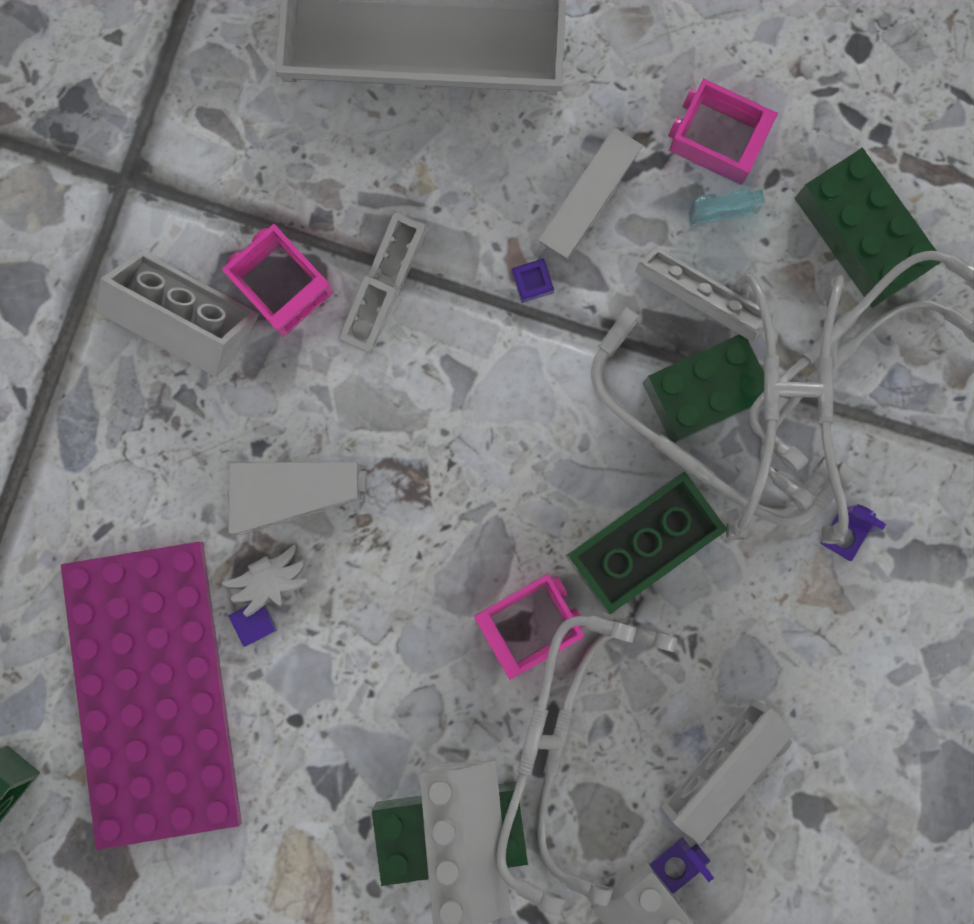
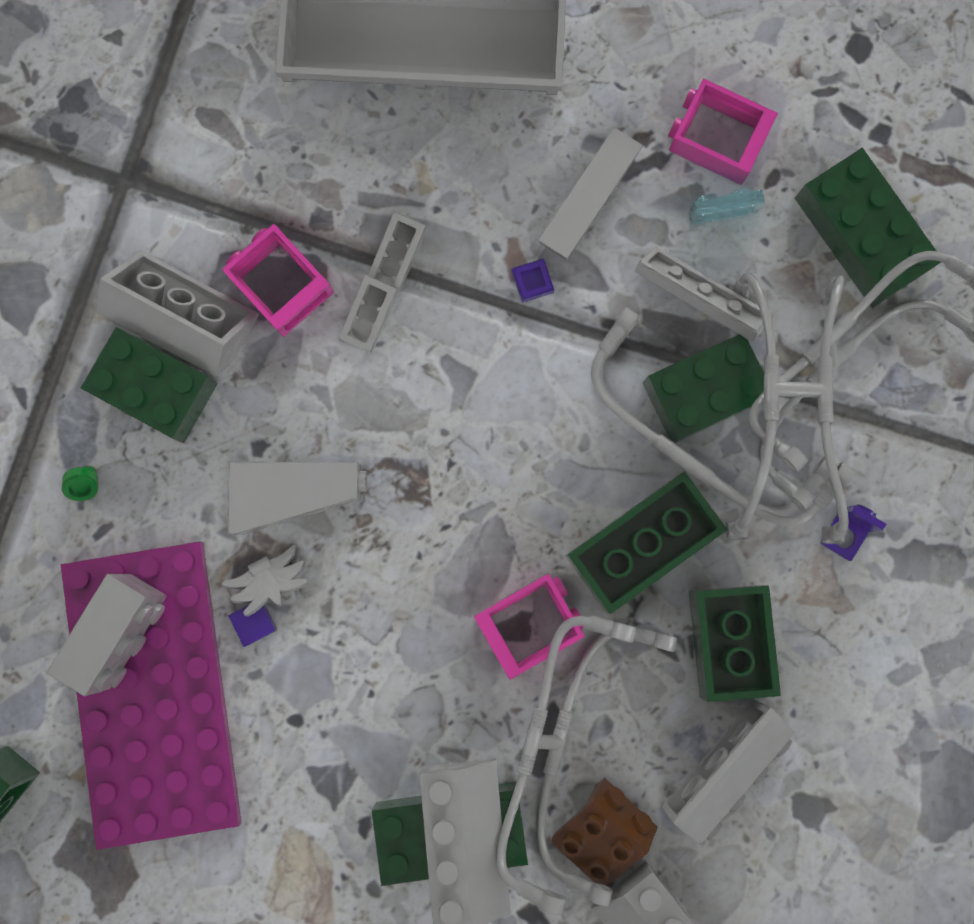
(80, 483): none -> green tile
(107, 634): none -> light grey brick
(149, 385): none -> dark green brick
(606, 835): none -> reddish brown bracket
(694, 860): dark purple bracket -> none
(734, 643): none -> dark green brick

